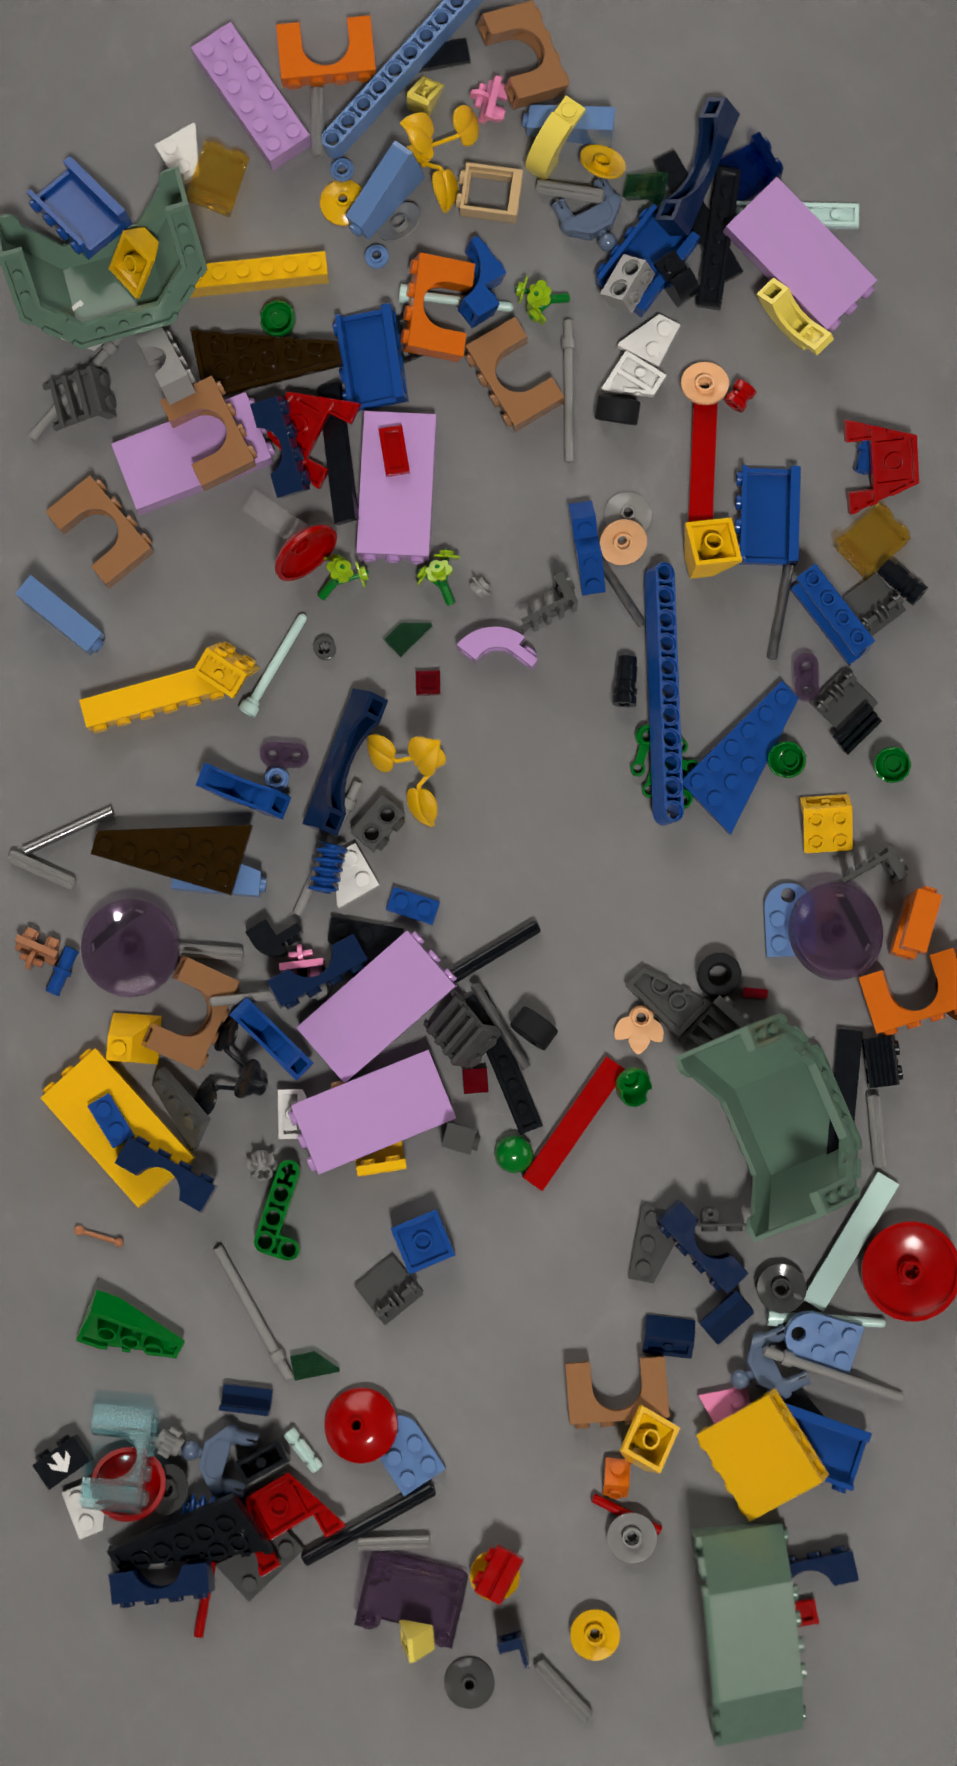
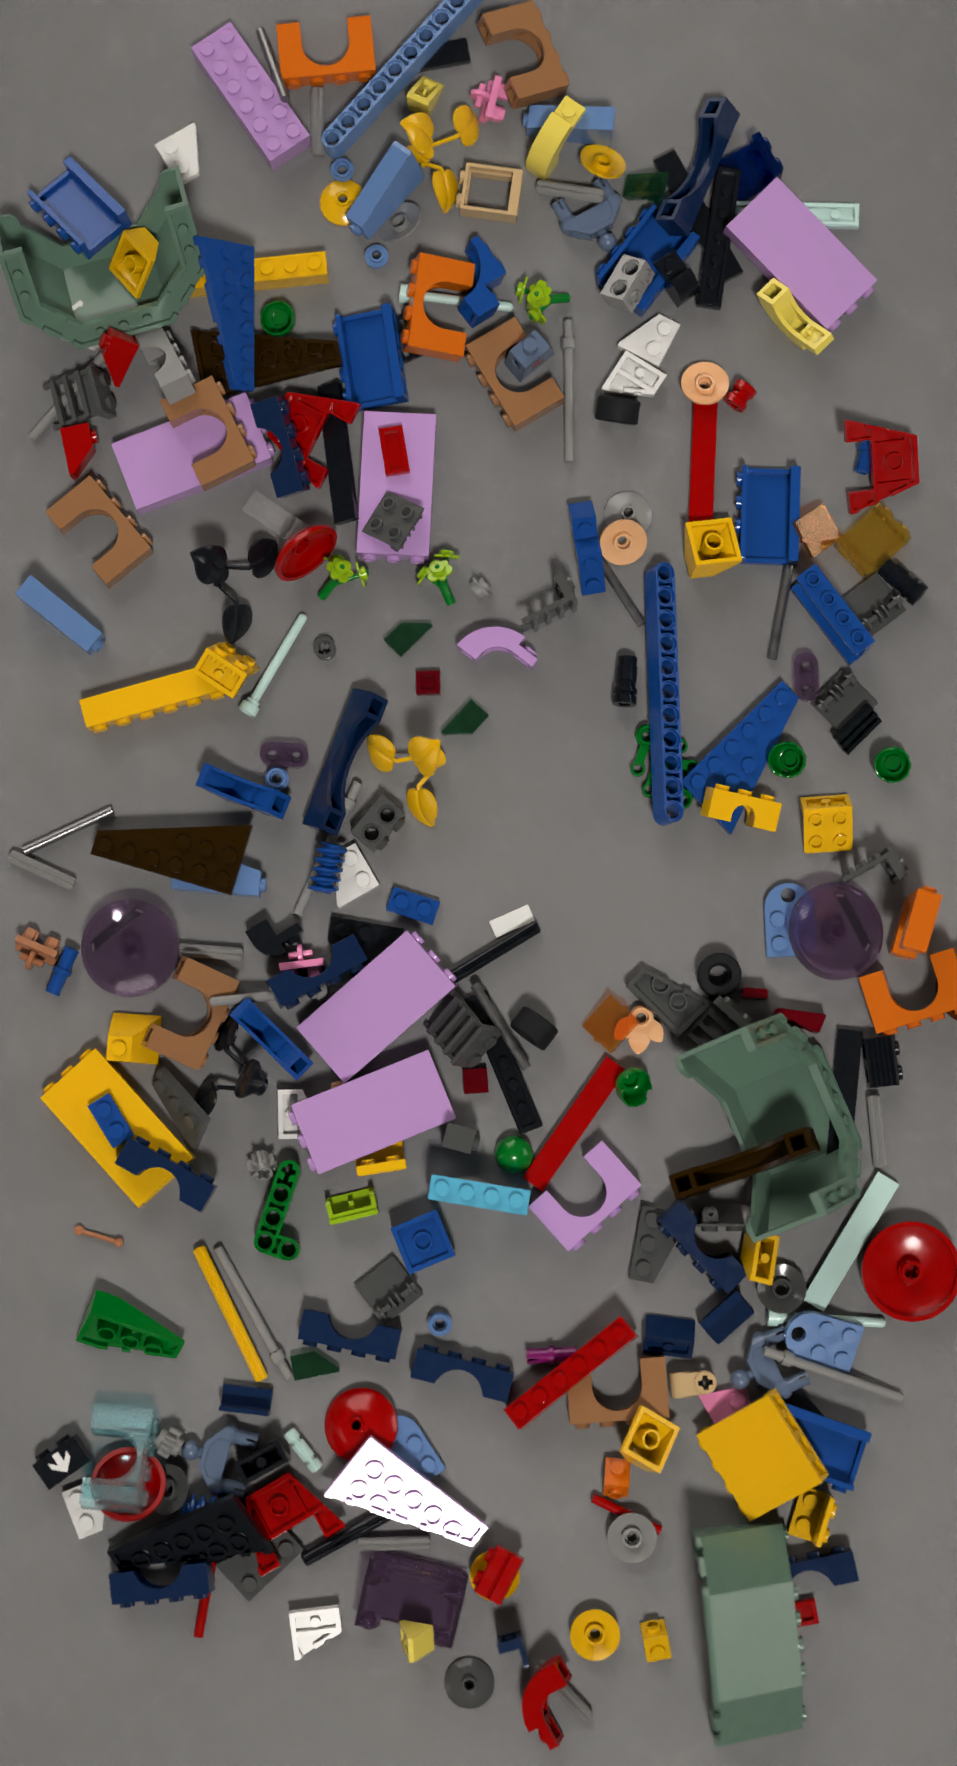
(79, 447): none -> red slope
(118, 352): none -> red slope
(212, 568): none -> black plant
(217, 178): clear yellow panel -> none
(230, 1313): none -> yellow axle
(231, 302): none -> blue wing
(272, 64): none -> flat silver bar
(313, 1627): none -> white wing
(318, 1328): none -> dark blue arch
(351, 1206): none -> lime hinge
(393, 520): none -> dark grey hinge
(394, 1489): none -> wing
(431, 1364): none -> dark blue arch
(439, 1331): none -> medium blue plate
(466, 721): none -> clear green tile
(479, 1194): none -> medium azure arch
(511, 921): none -> white sticker
(529, 354): none -> sand blue torso
(536, 1714): none -> red arch
(549, 1355): none -> magenta pin
(570, 1372): none -> red arch
(611, 1023): none -> clear orange piece
(619, 1186): none -> lavender arch
(655, 1640): none -> yellow bracket
(685, 1383): none -> tan piece
(721, 803): none -> yellow arch
(742, 1165): none -> dark brown arch
(760, 1258): none -> yellow slope
(806, 1020): none -> dark red slope
(812, 1516): none -> yellow bracket
(816, 530): none -> clear orange piece

